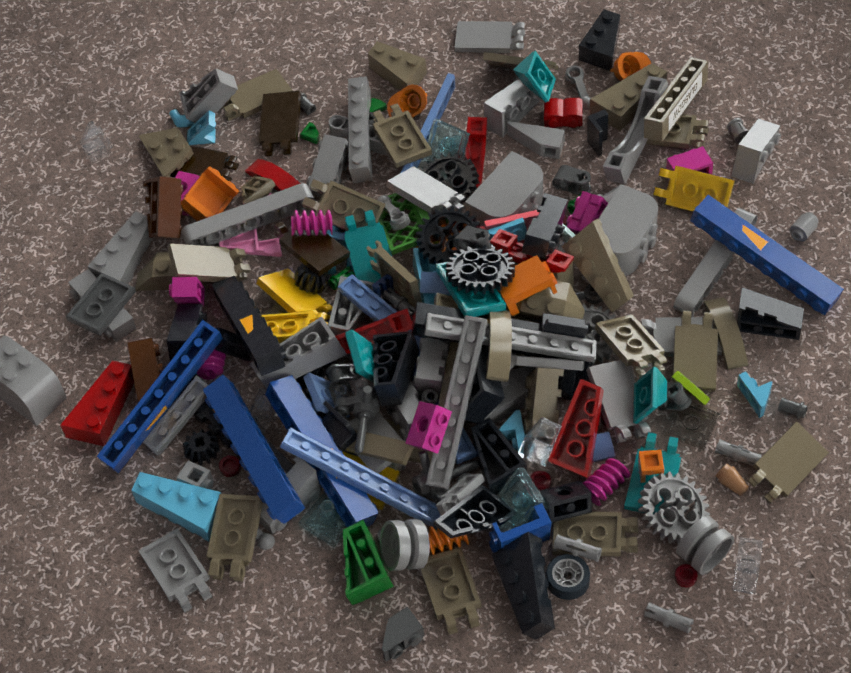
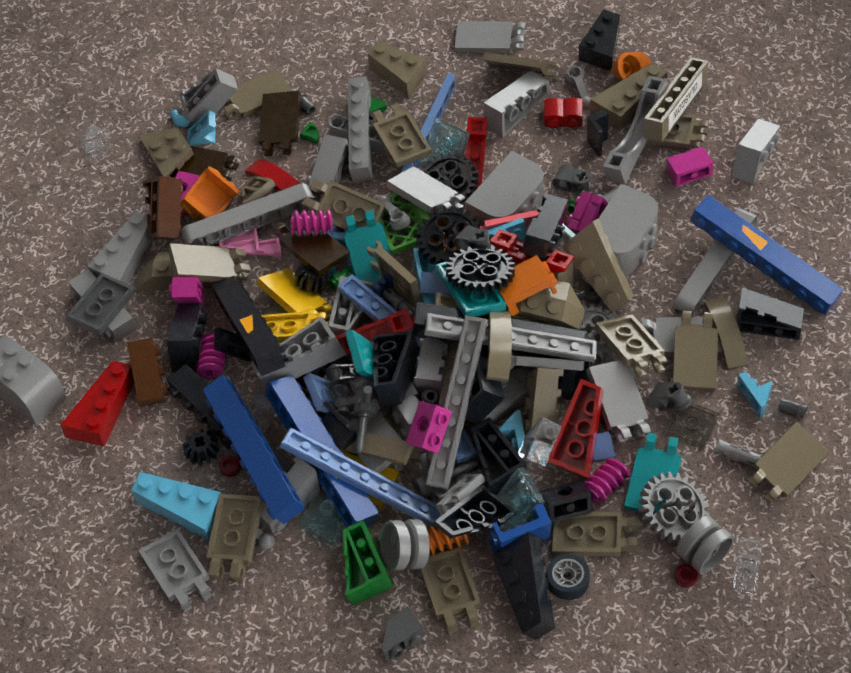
(160, 397): blue brick -> none
(176, 416): light grey tile -> none
(192, 473): light grey brick -> none
(410, 99): orange piece -> none
(536, 76): teal slope -> none
(539, 139): light grey slope -> none
(541, 480): dark red tile -> none
(563, 325): black panel -> none
(563, 543): light grey pin -> none
(649, 394): teal slope -> none
(650, 463): orange panel -> none
(668, 617): light grey pin -> none
(690, 187): yellow tile -> none
(692, 389): lime tile -> none
(732, 479): medium nougat cone -> none
(737, 128): light grey bush -> none
(804, 226): light grey brick -> none

